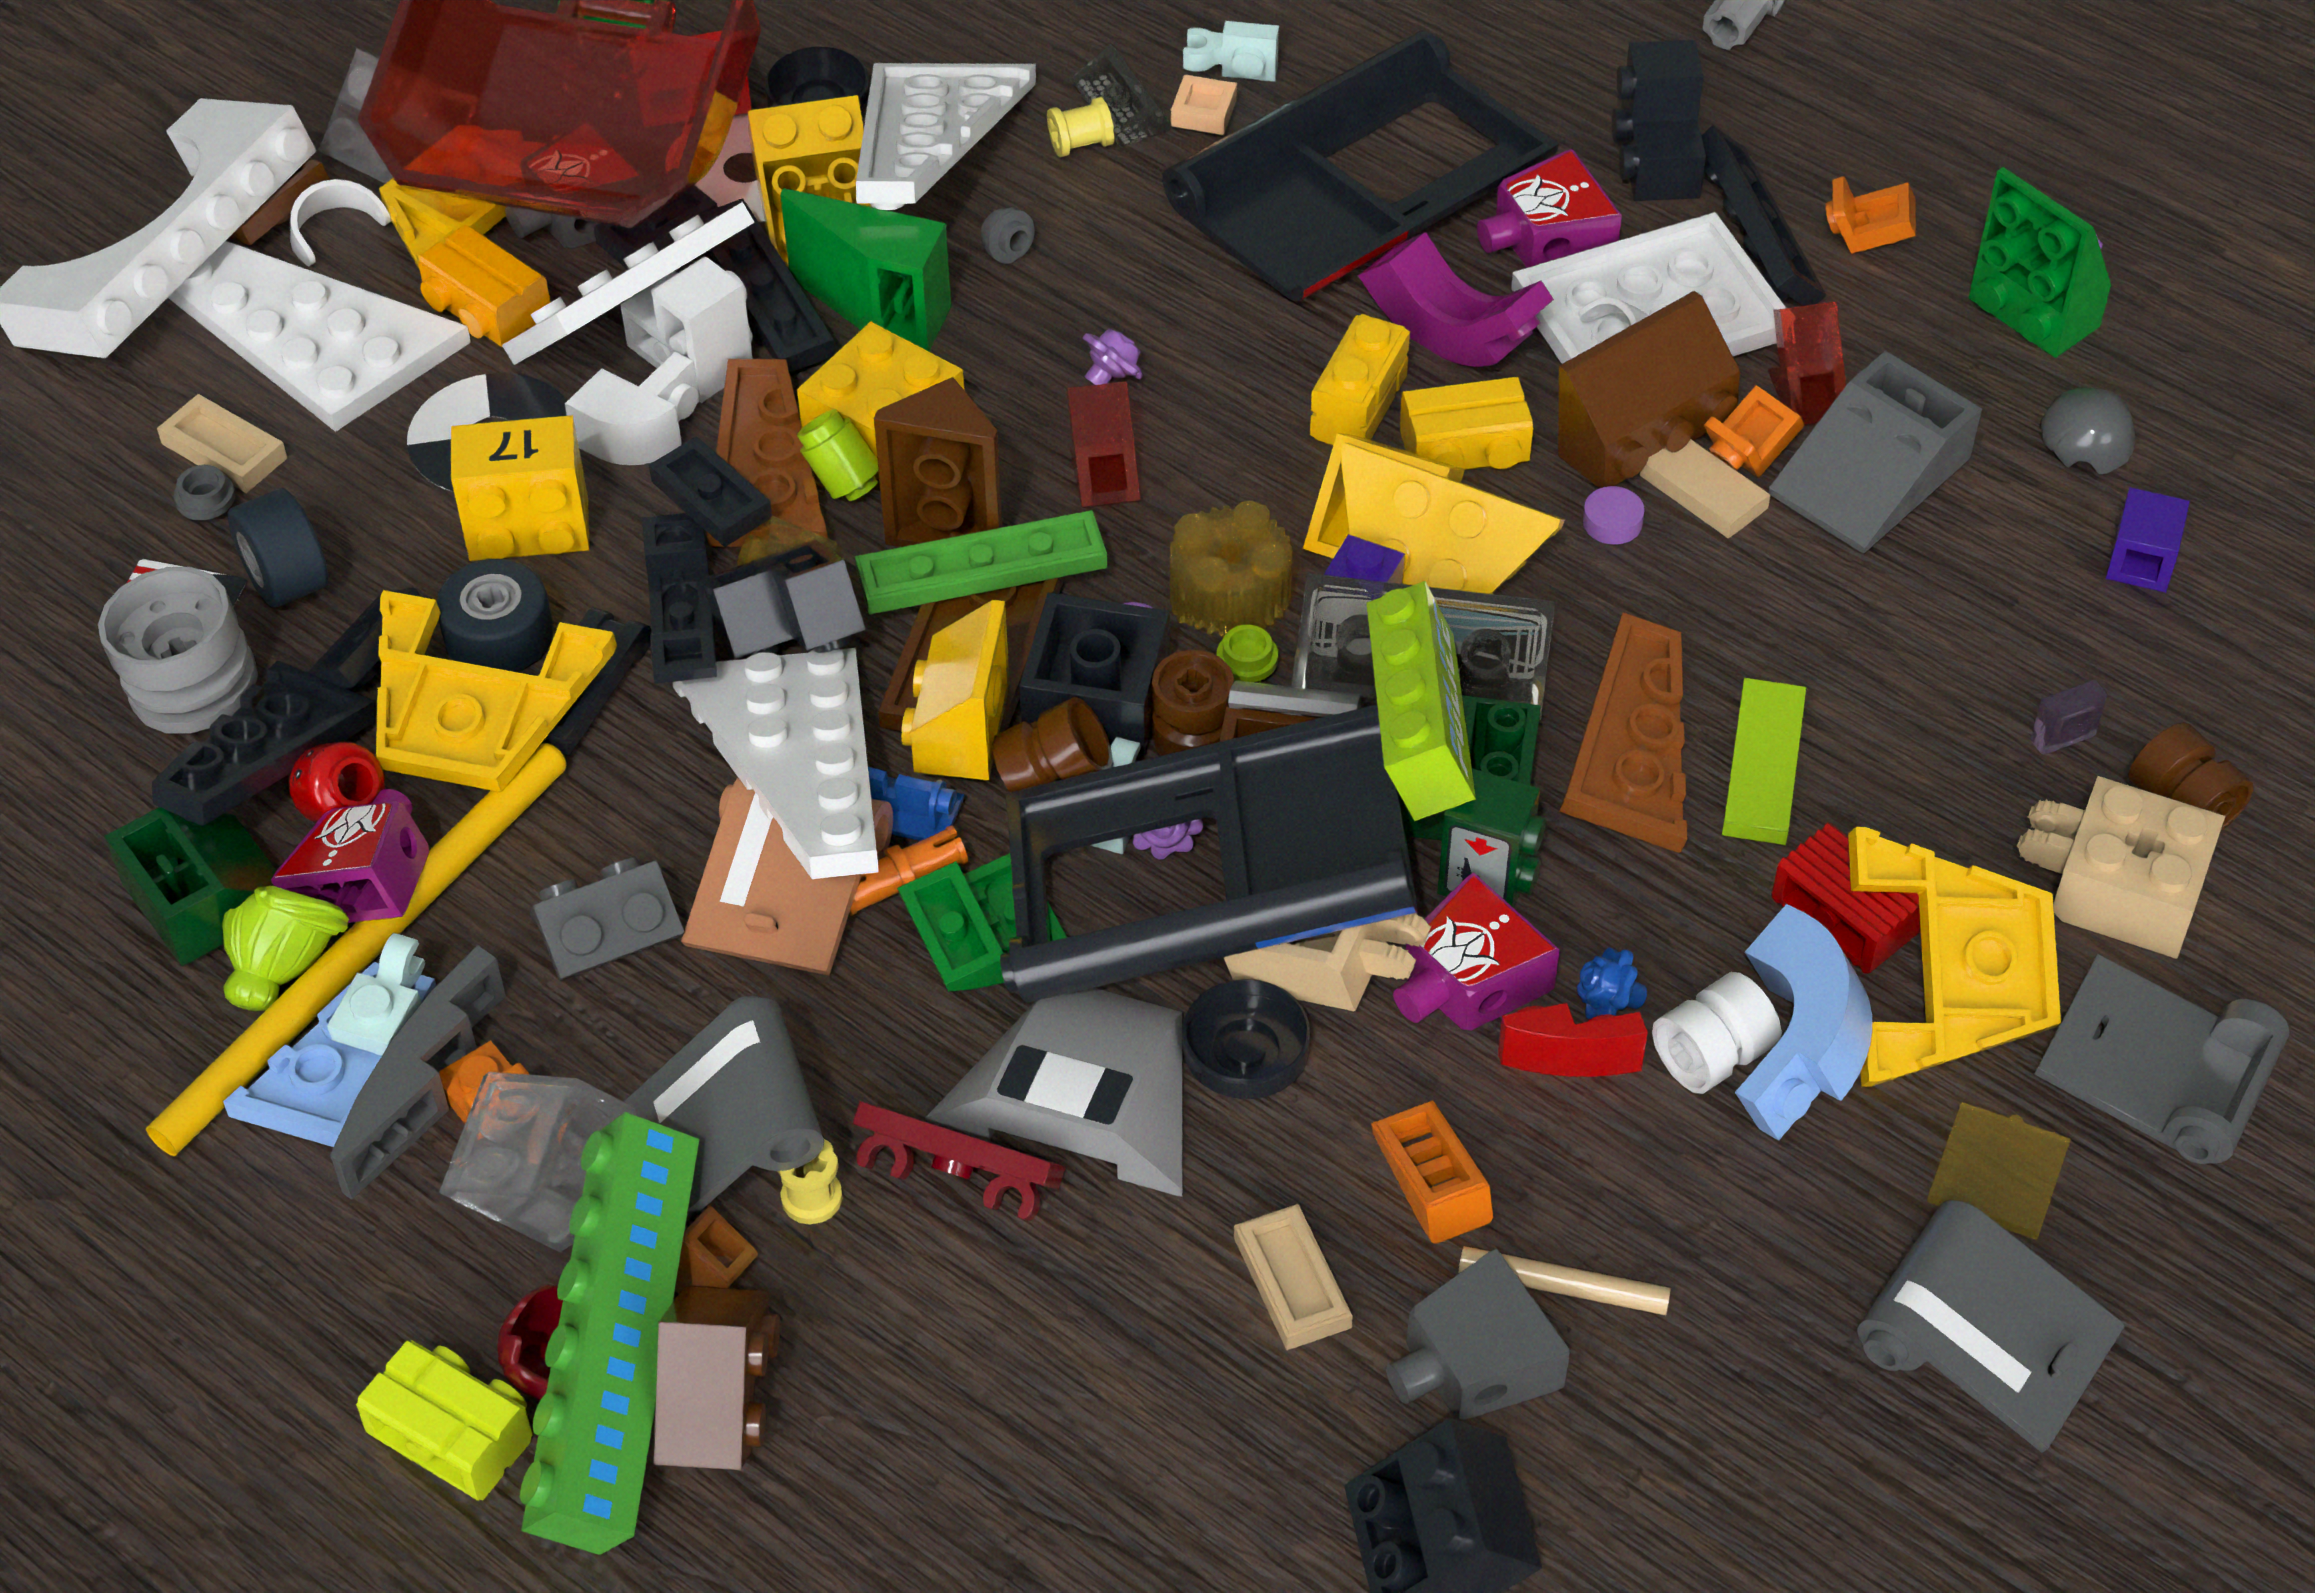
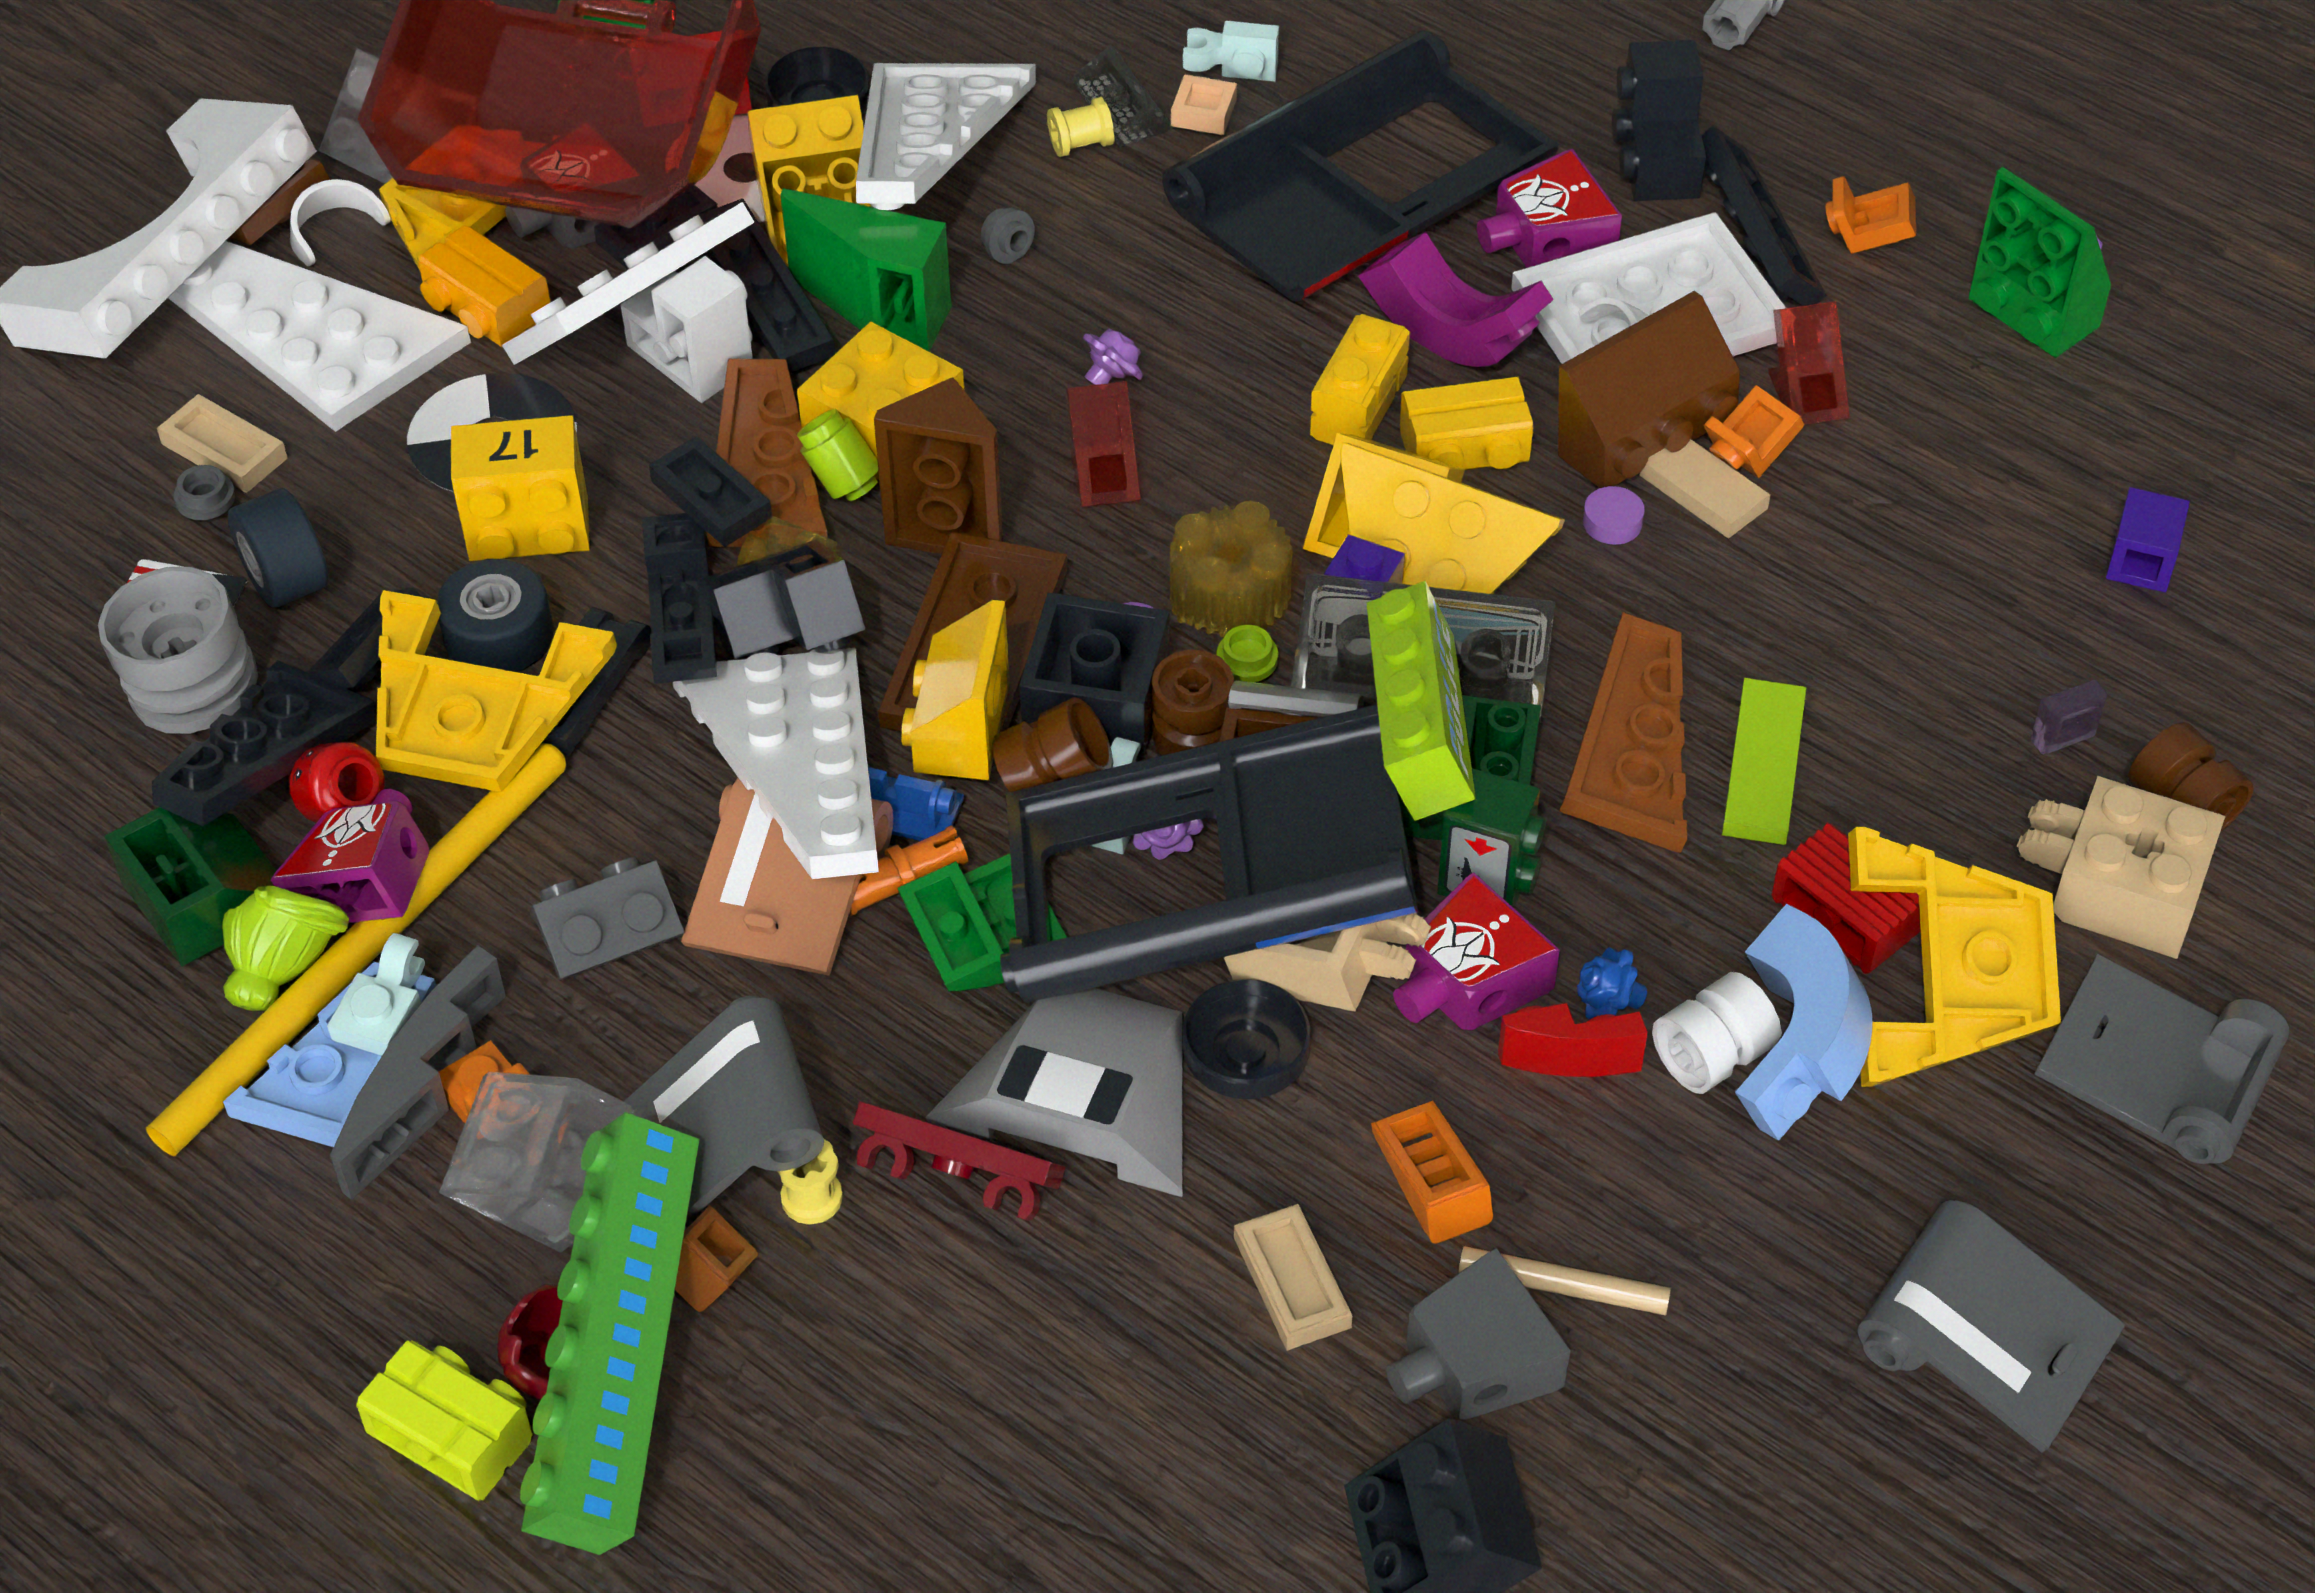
(632, 421): white brick -> none
(706, 1376): brick -> none
(980, 562): bright green tile -> none
(1878, 452): dark grey slope -> none
(2000, 1168): clear yellow piece -> none
(2089, 428): dark grey hair -> none

